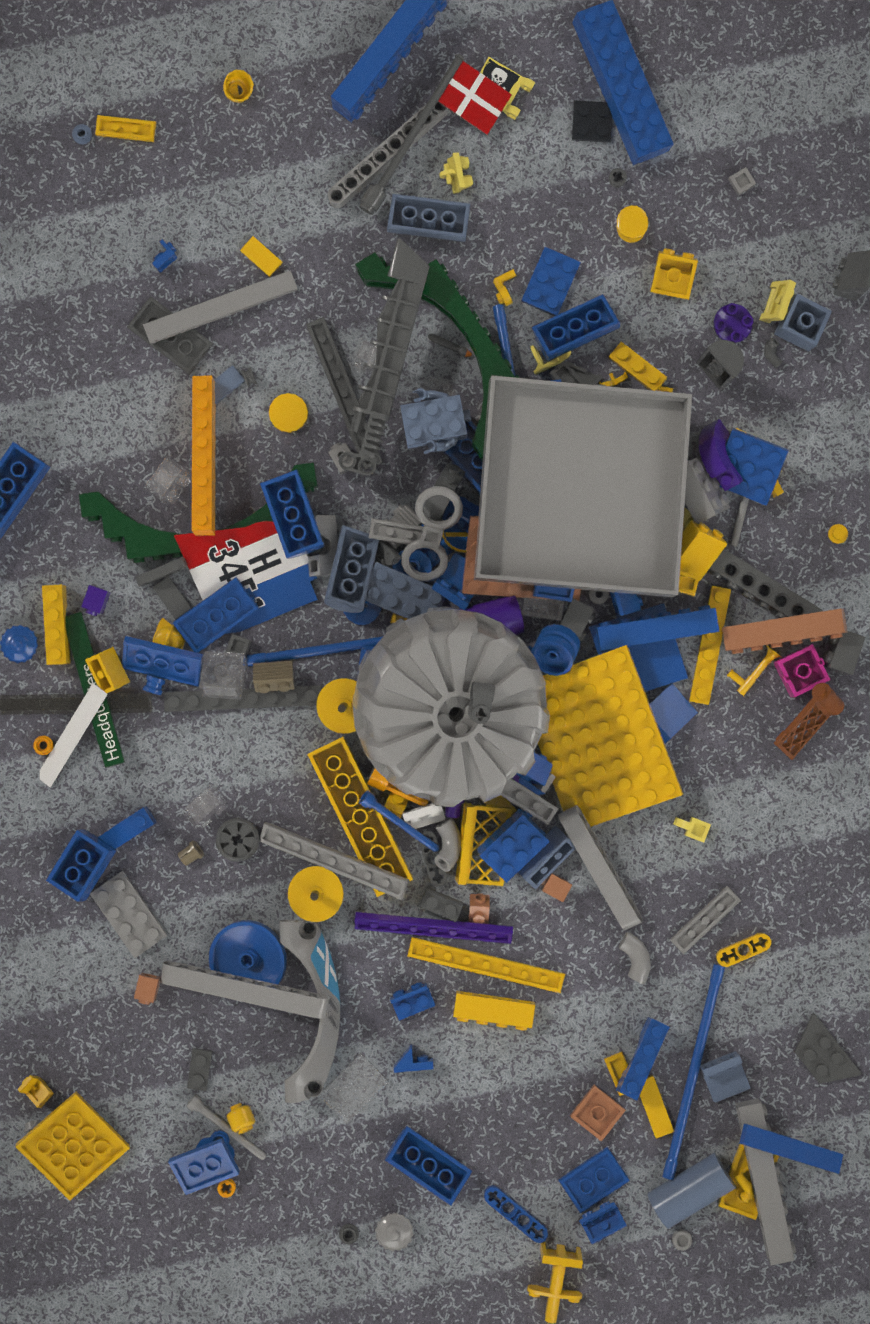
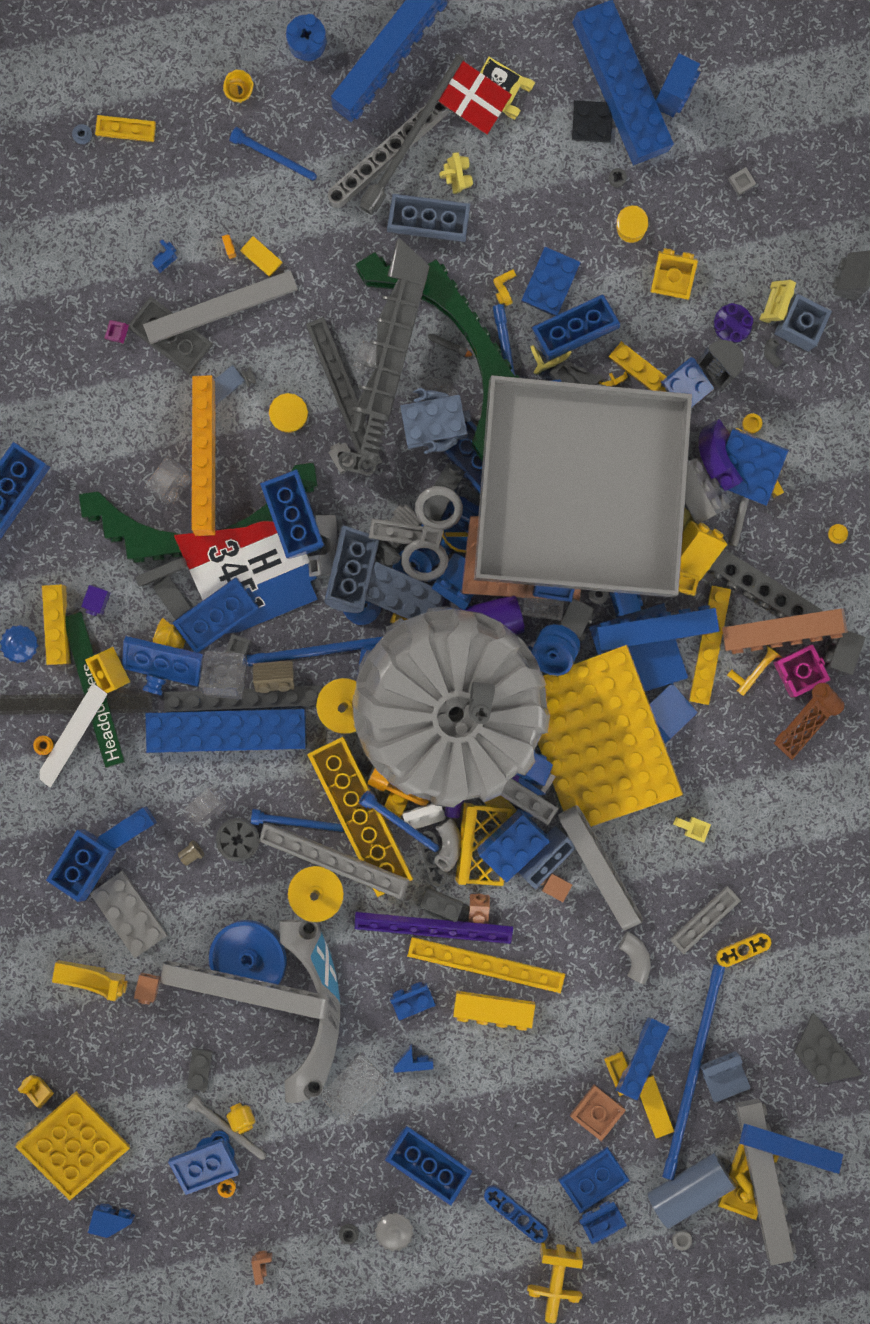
(90, 978): none -> yellow arch
(106, 1223): none -> blue slope
(116, 331): none -> magenta tile
(226, 730): none -> blue brick
(229, 246): none -> light orange tile
(238, 137): none -> blue piece
(259, 817): none -> blue piece
(260, 1269): none -> nougat bracket
(307, 26): none -> blue brick
(678, 85): none -> blue brick
(688, 380): none -> plate
(752, 423): none -> yellow tile

